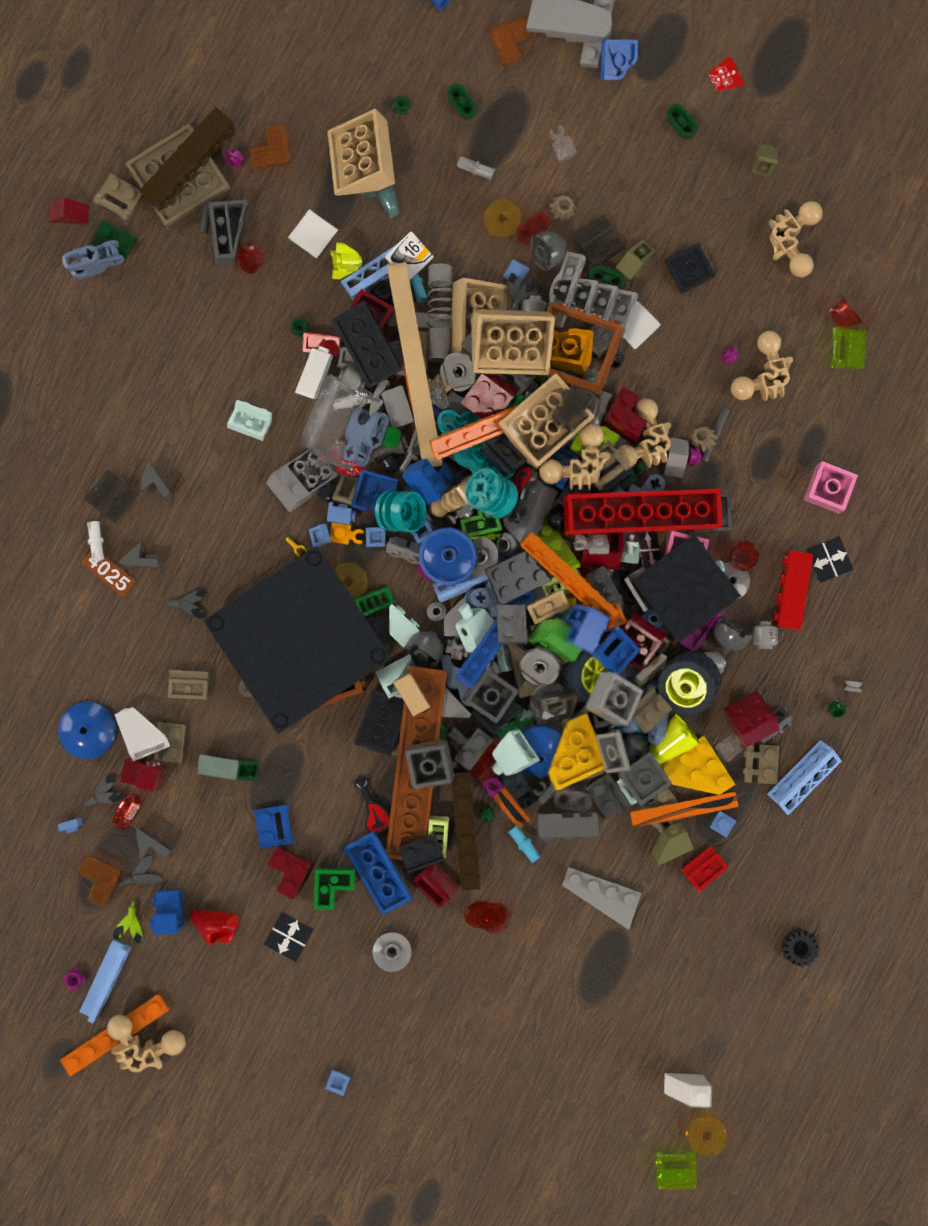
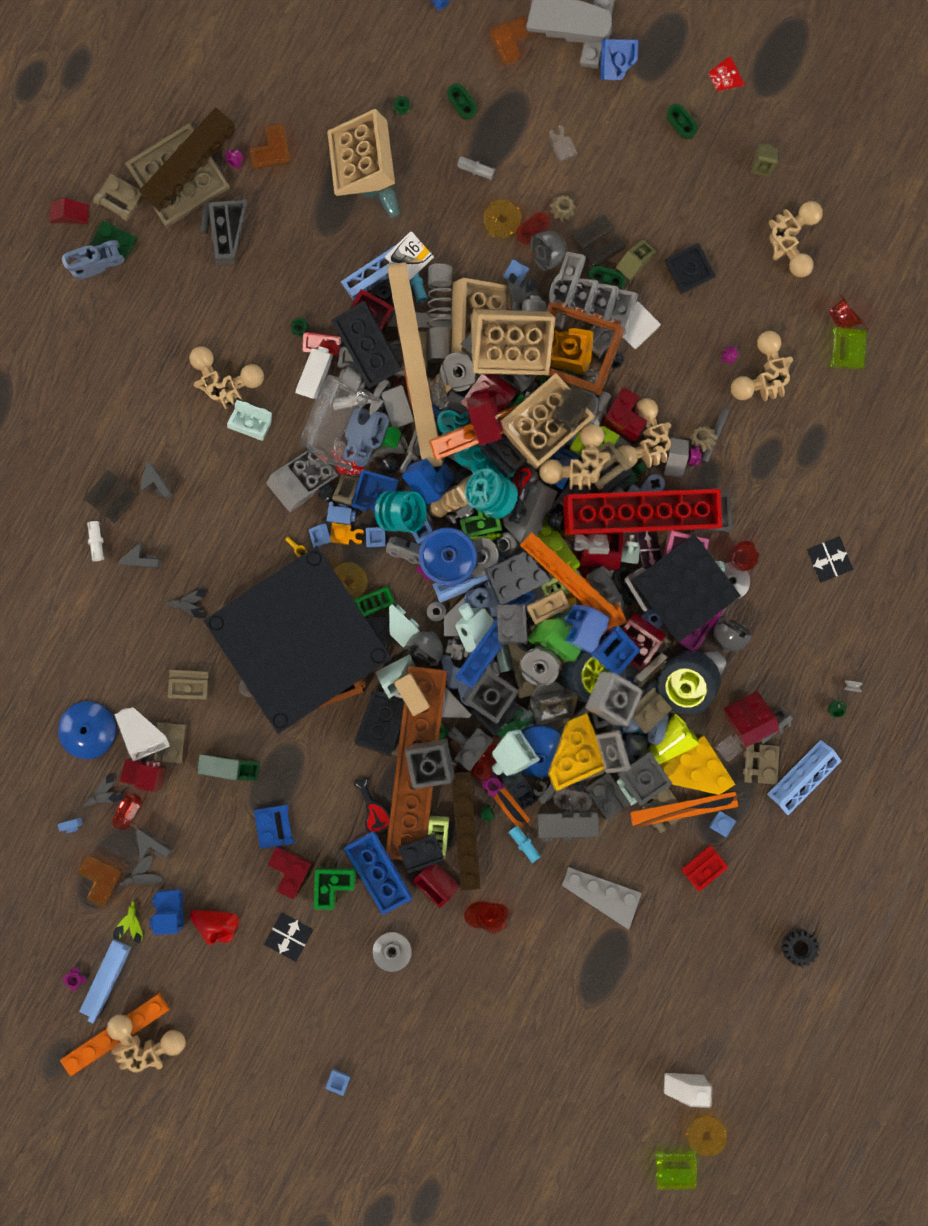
(110, 574): dark orange sticker -> none
(249, 258): clear red hair -> none
(250, 376): none -> tan piece
(312, 233): white sticker -> none
(345, 261): neon yellow brick -> none
(482, 415): none -> dark red brick
(671, 843): olive slope -> none
(765, 635): light grey head -> none
(793, 590): red brick -> none
(830, 487): bright pink brick -> none

